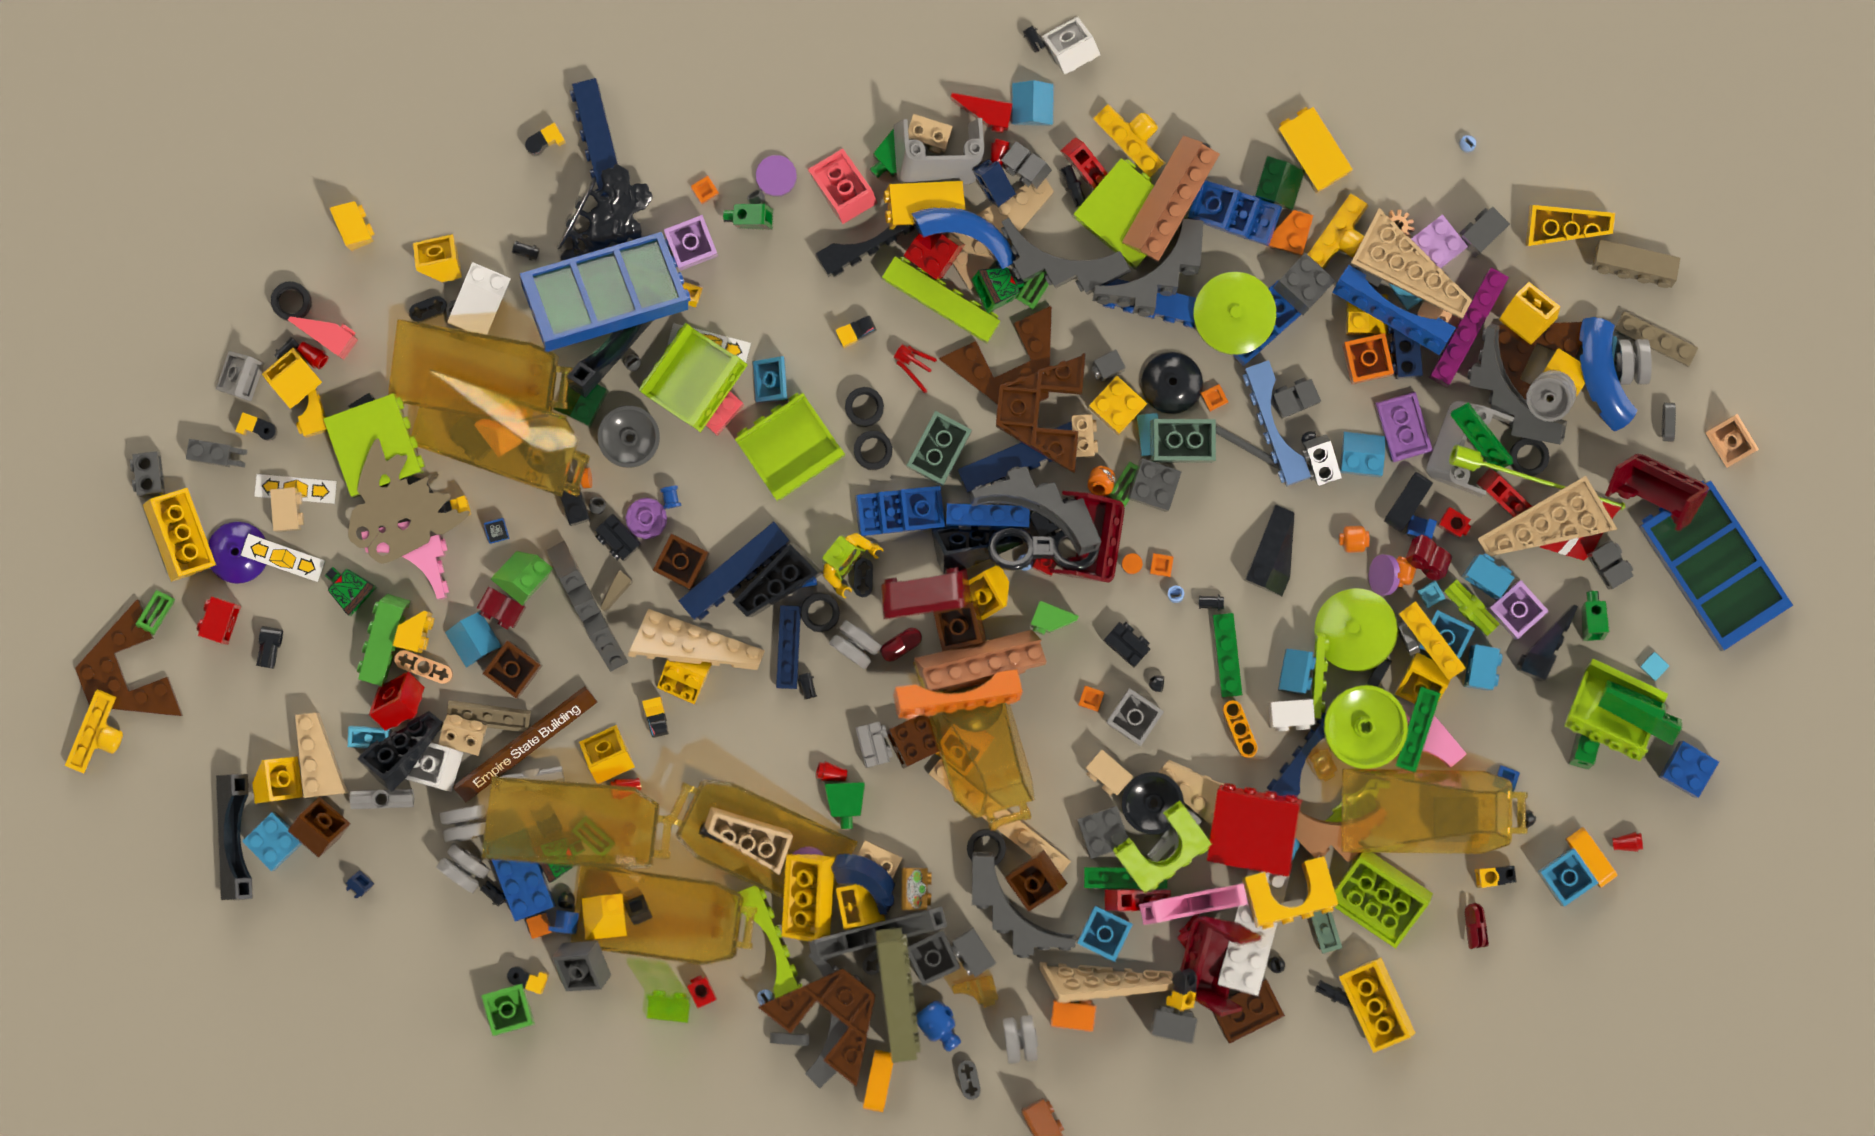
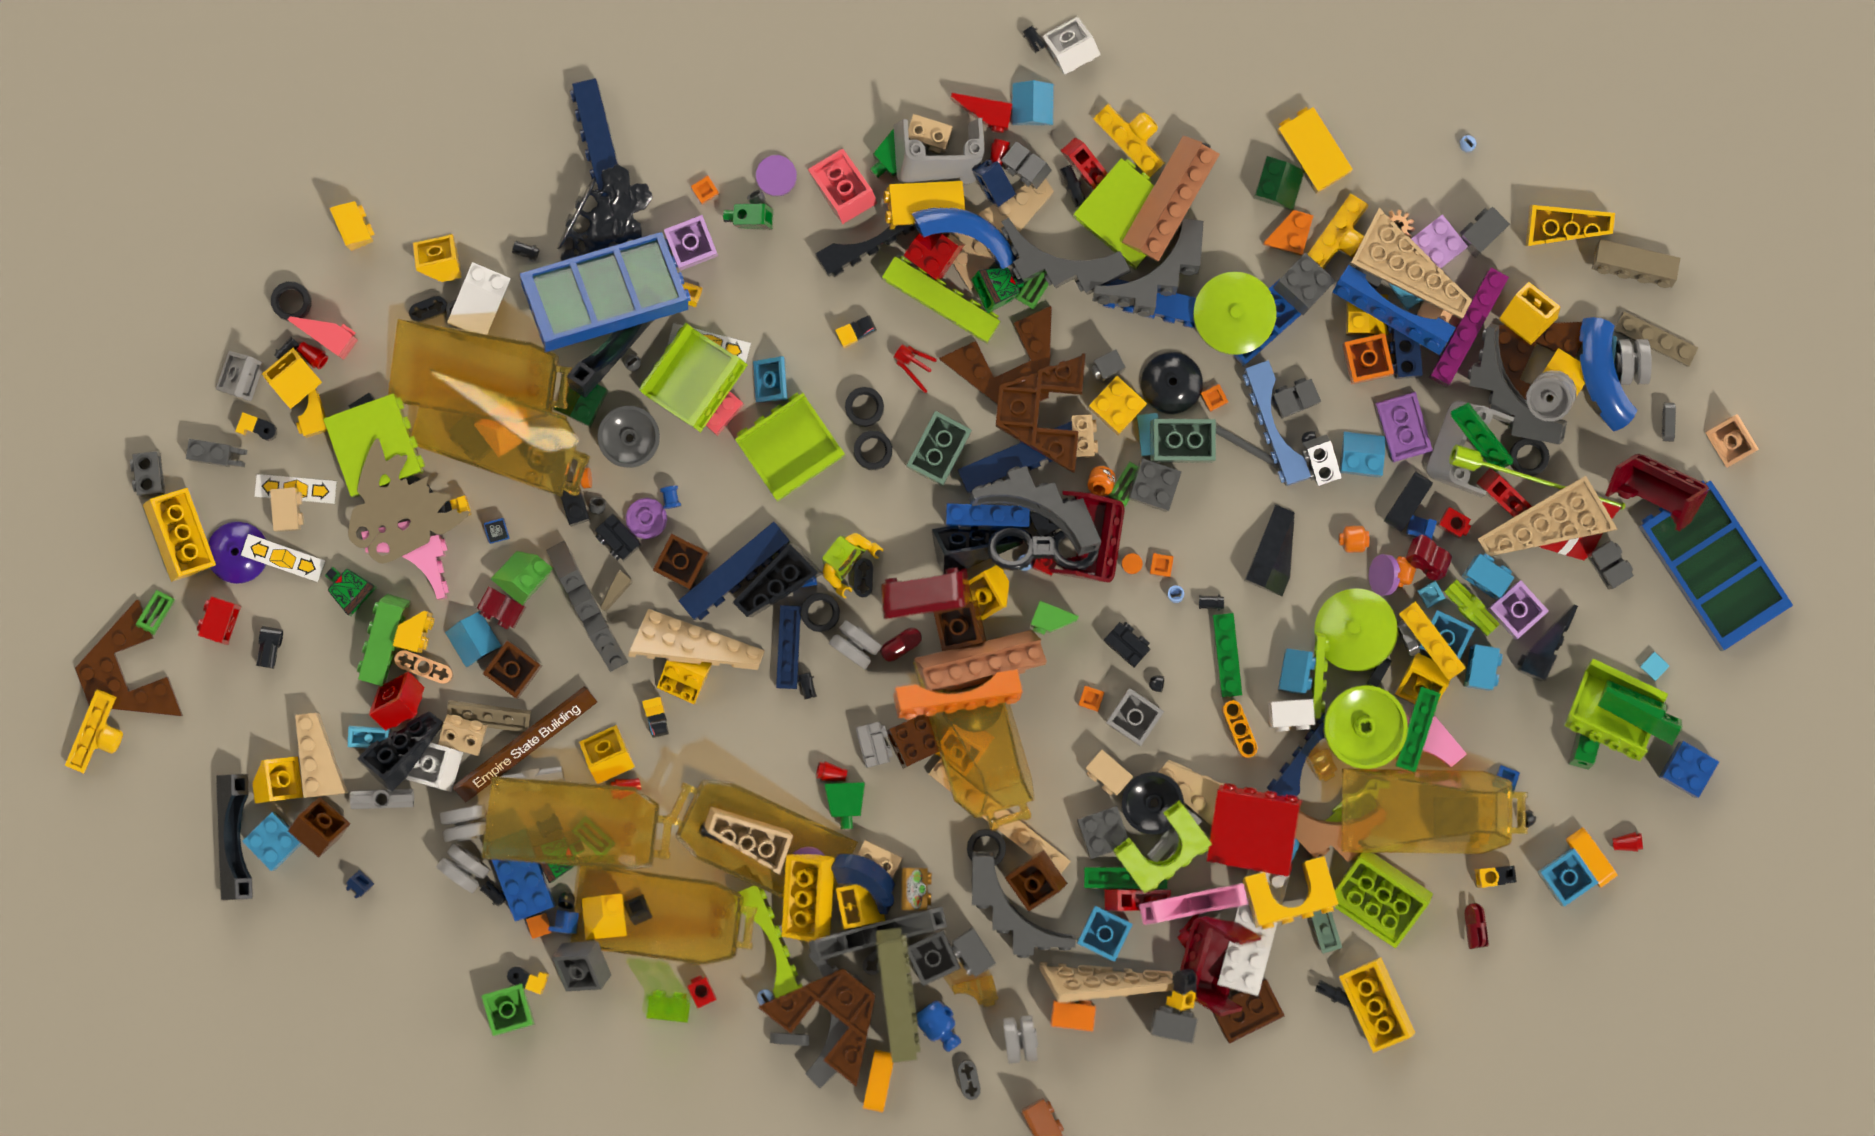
(542, 139): leg -> none
(899, 511): blue slope -> none
(1235, 212): blue slope -> none
(1272, 966): black hinge -> none
(1594, 626): green torso -> none

